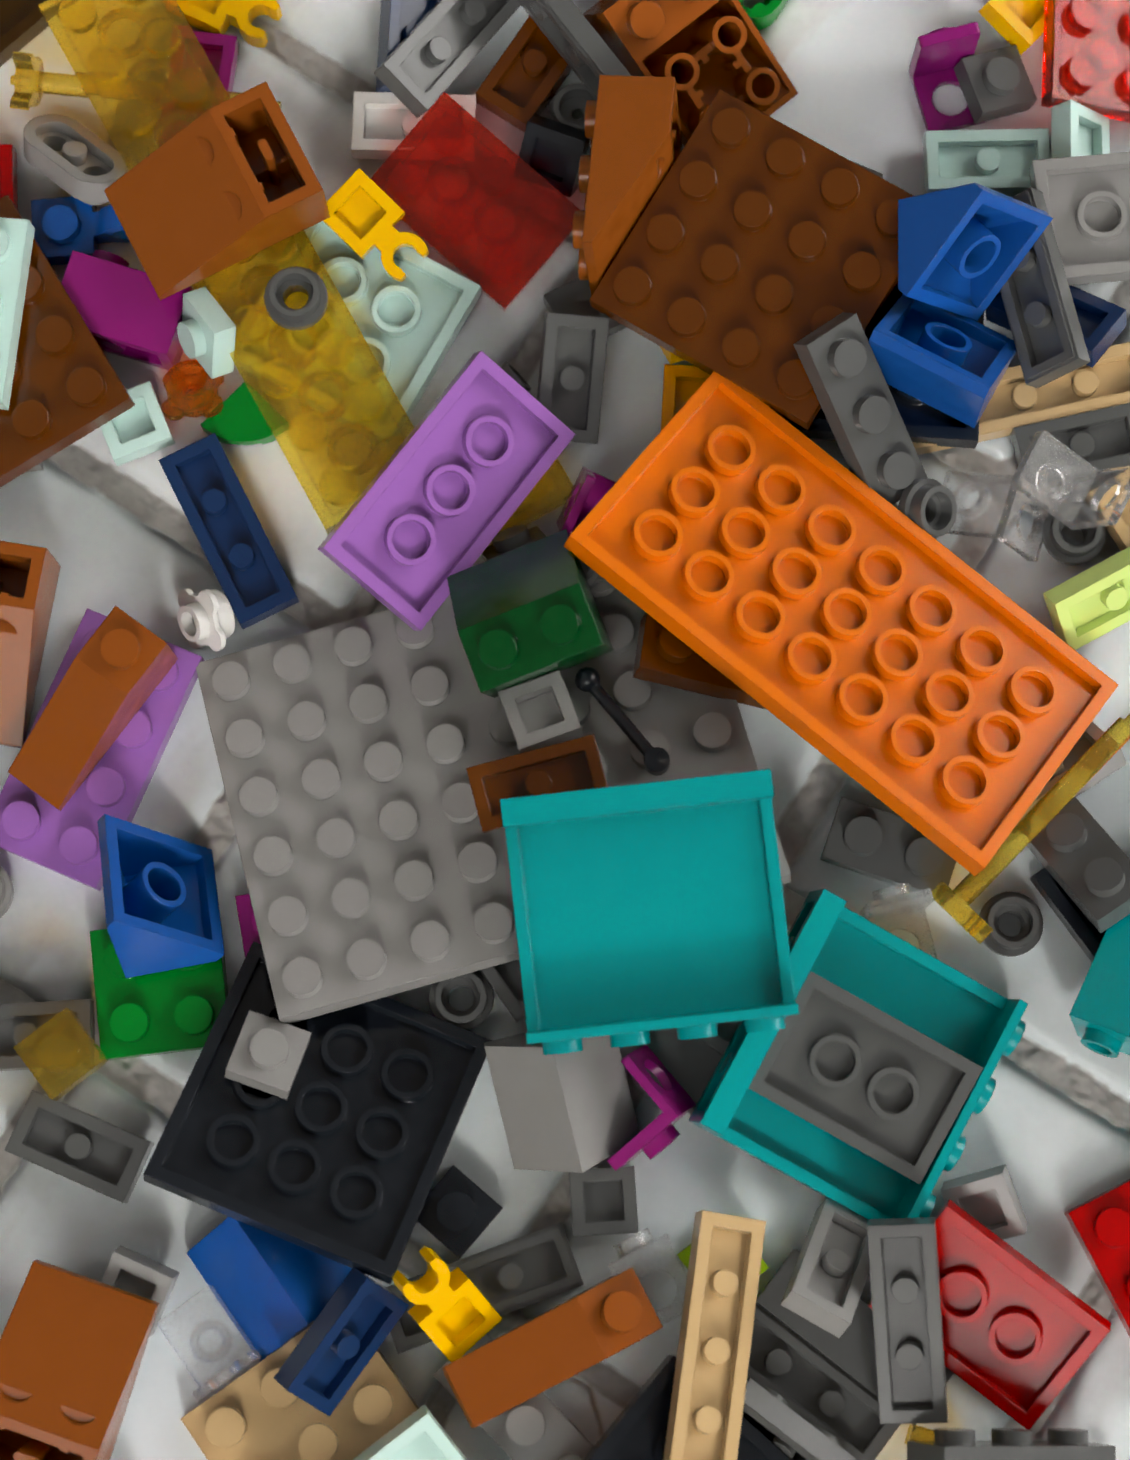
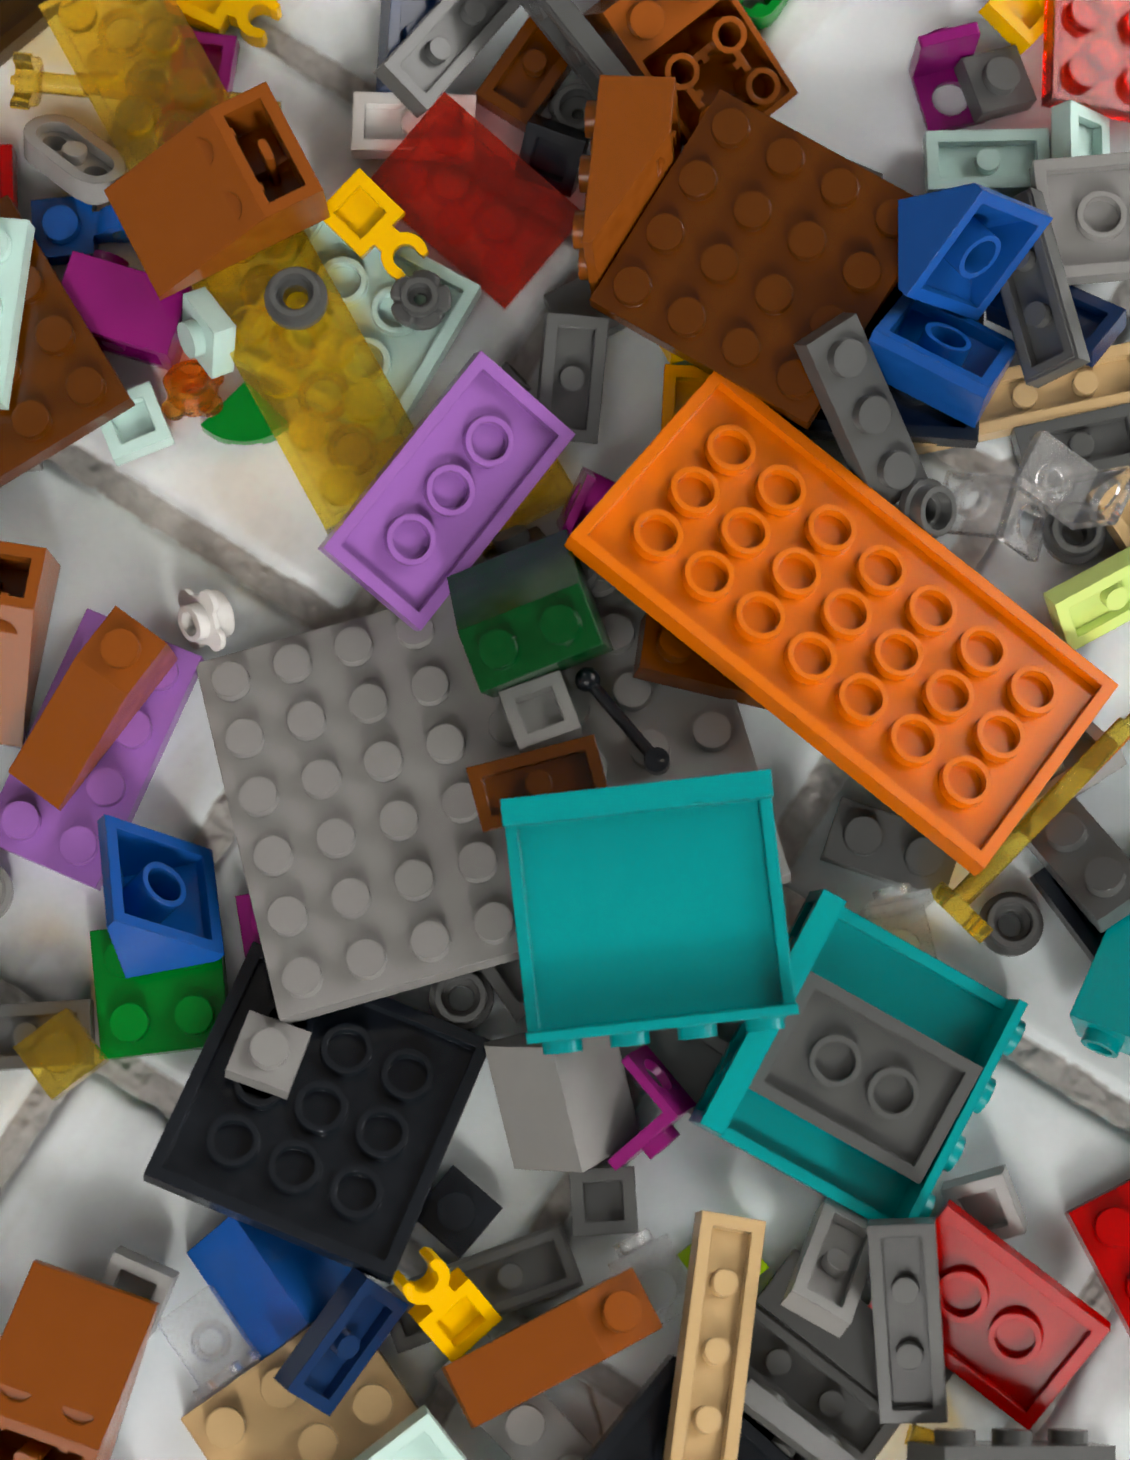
(79, 1146): dark grey plate -> none
(228, 531): dark blue plate -> none
(425, 315): none -> dark grey plate

